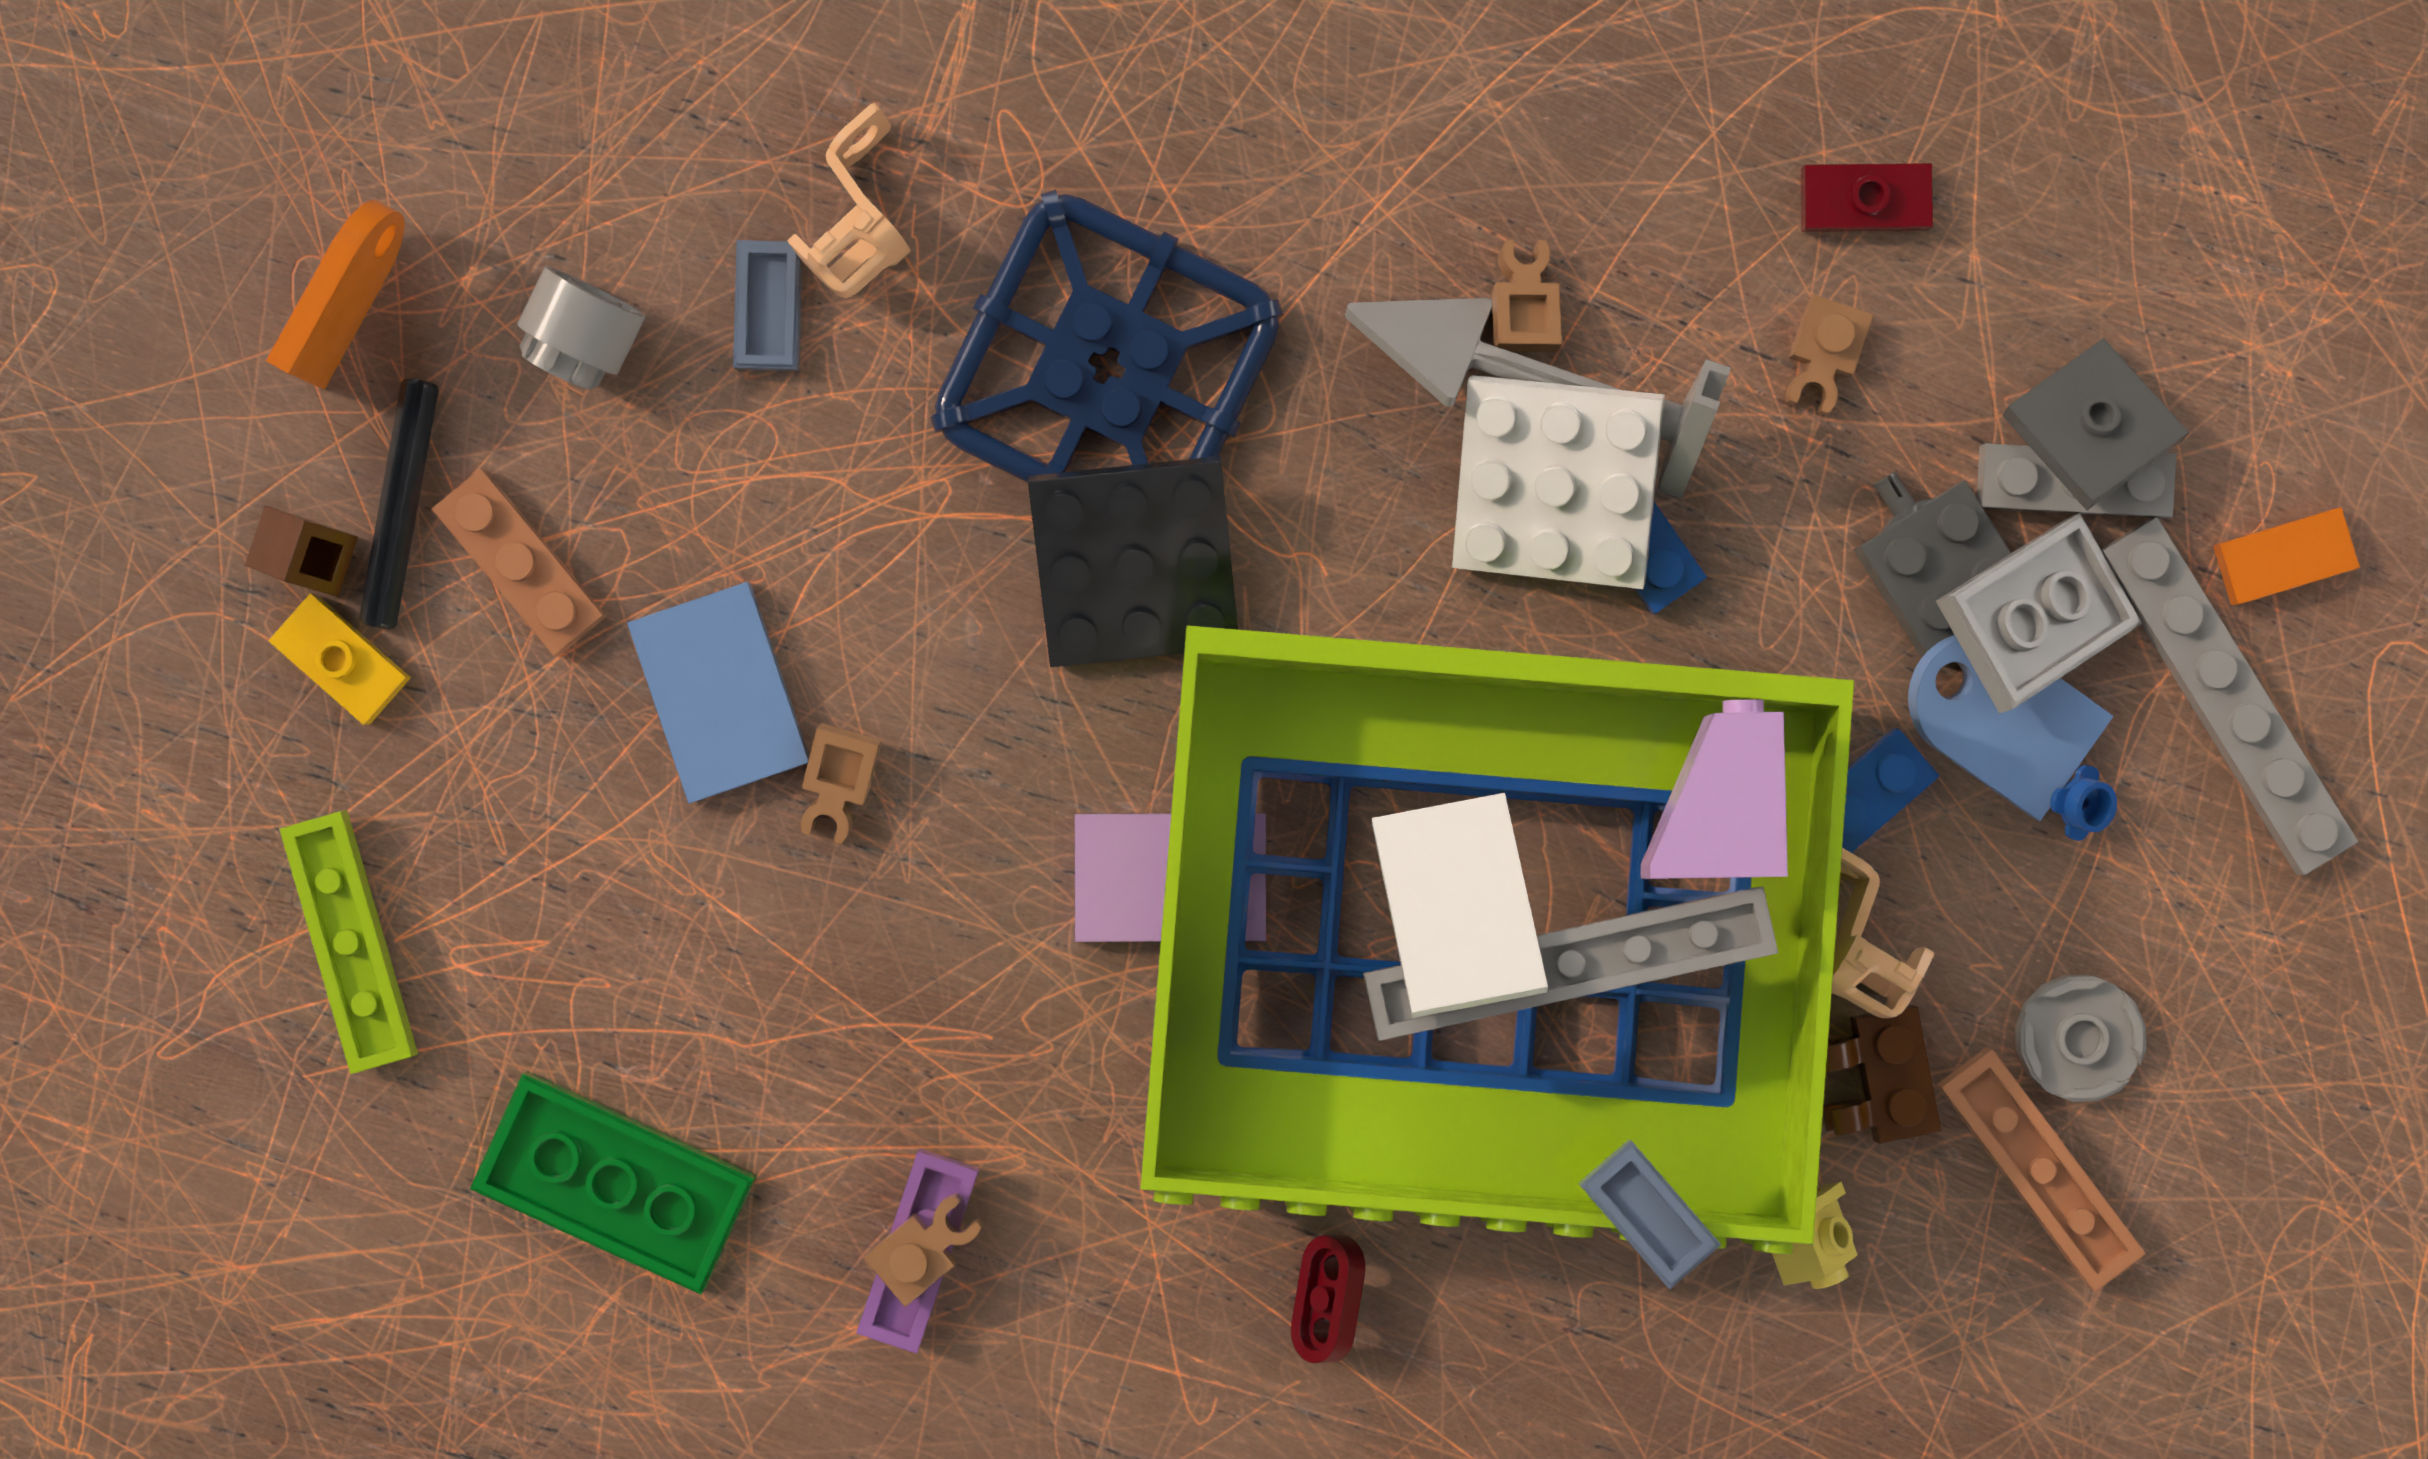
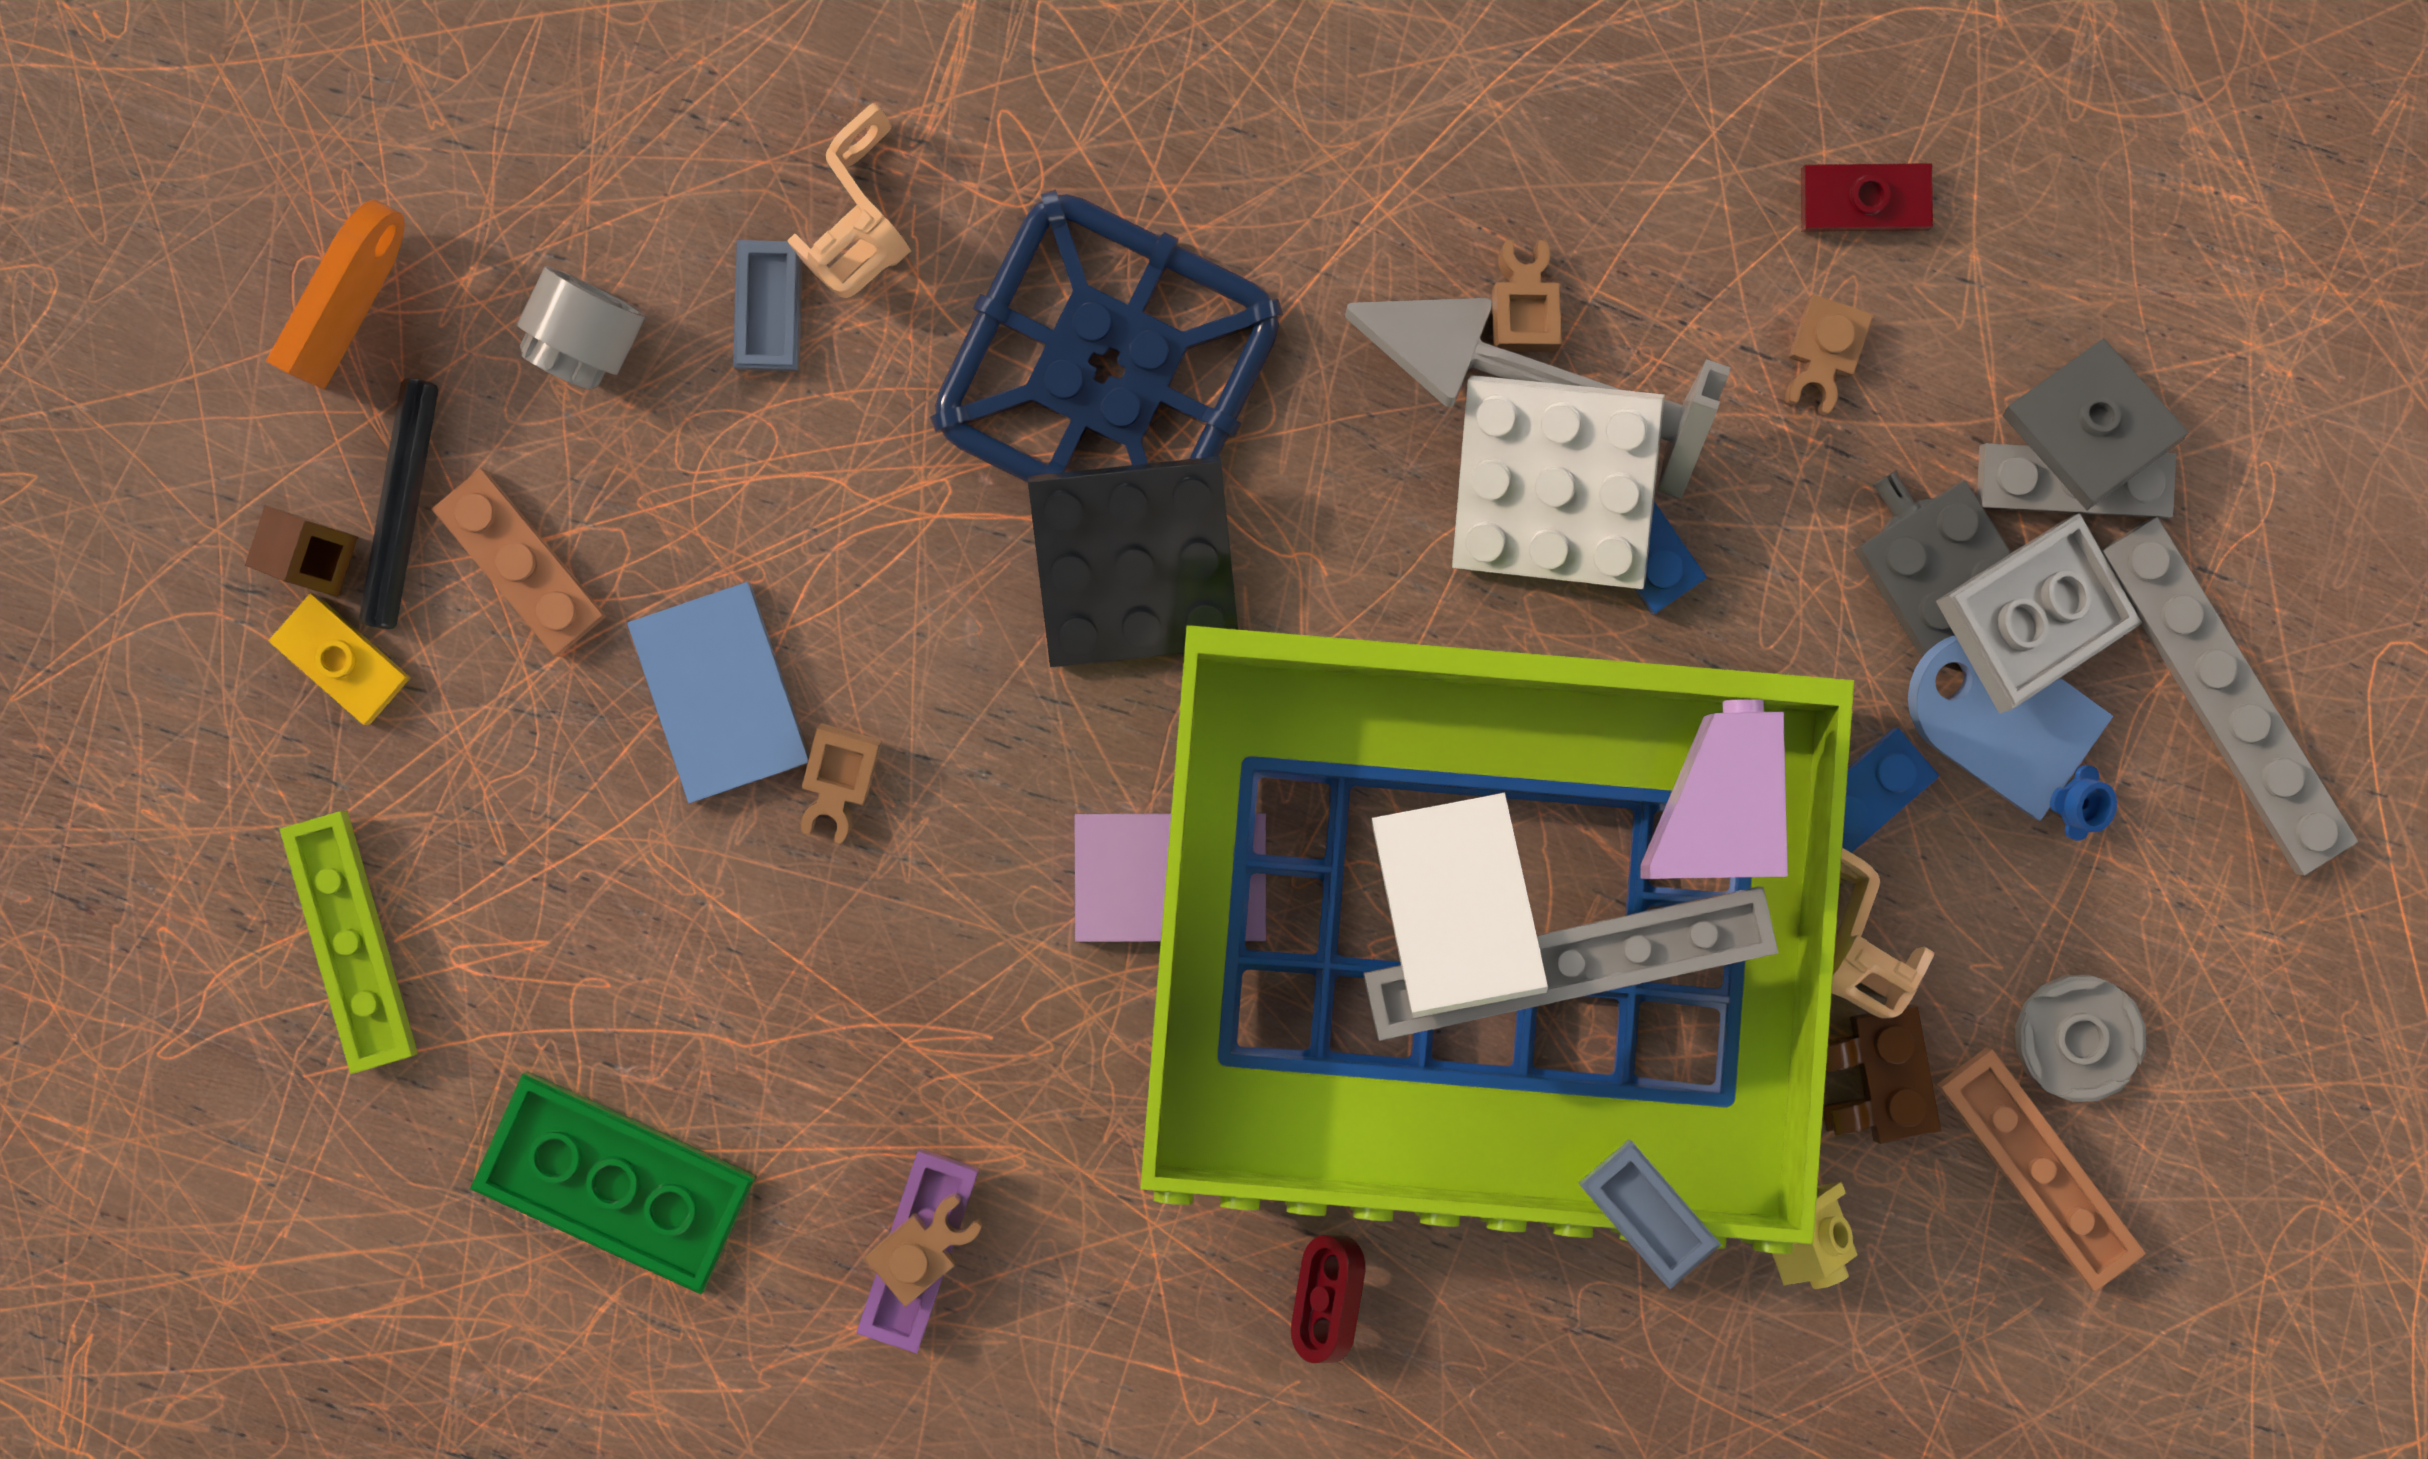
(2286, 556): orange tile -> none

